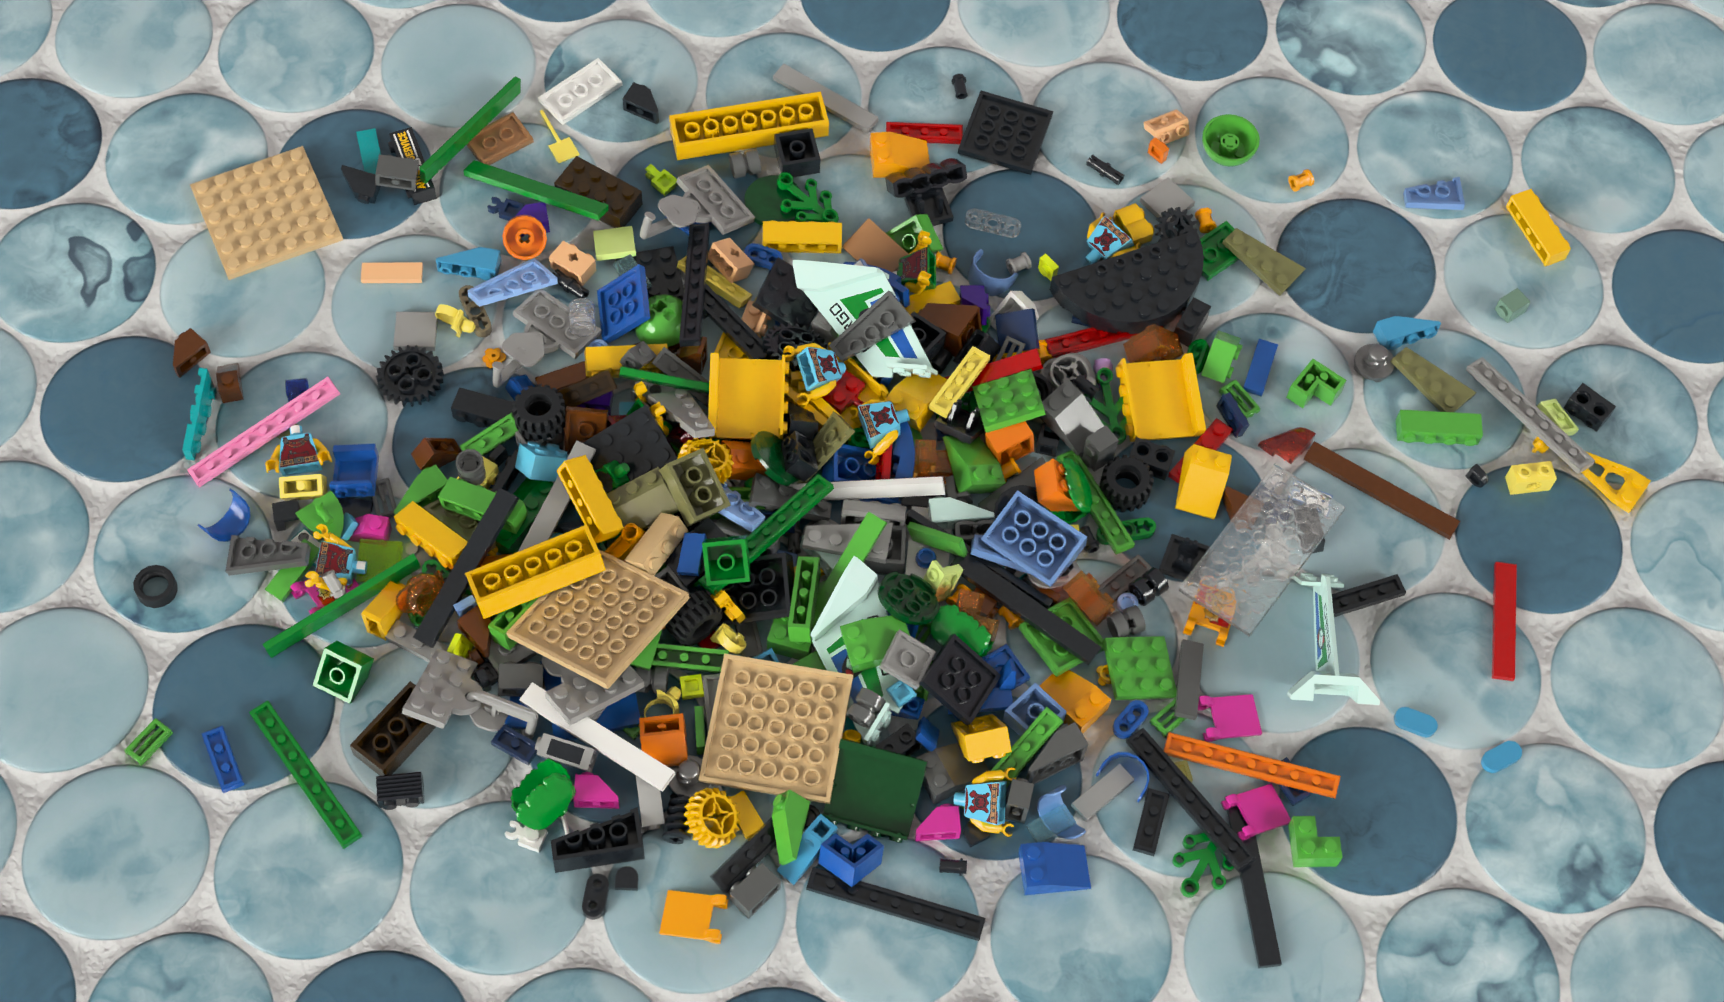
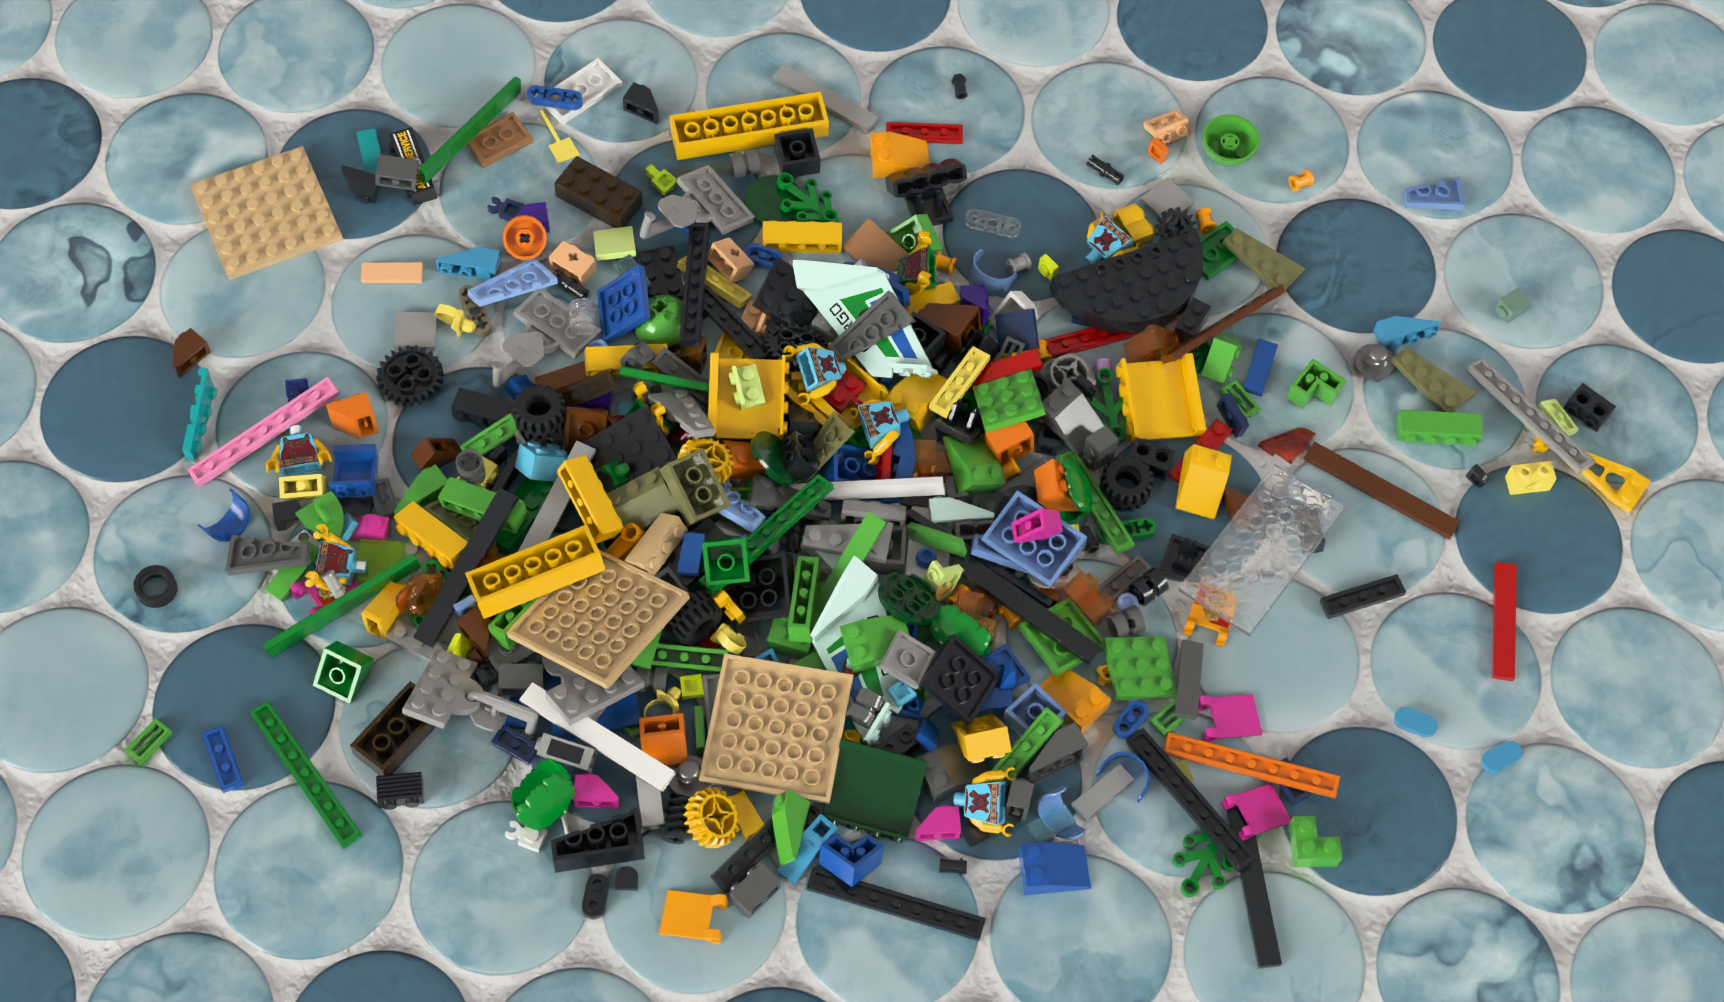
(229, 383): reddish brown slope -> none
(353, 416): none -> orange slope
(493, 355): light orange plant -> none
(536, 190): green tile -> none
(550, 91): none -> blue beam
(748, 386): none -> yellowish green bracket
(1005, 132): black plate -> none
(1037, 526): none -> dark pink slope
(1151, 822): black tile -> none
(1222, 324): none -> reddish brown tile
(1327, 676): light aqua piece -> none
(1538, 227): yellow brick -> none

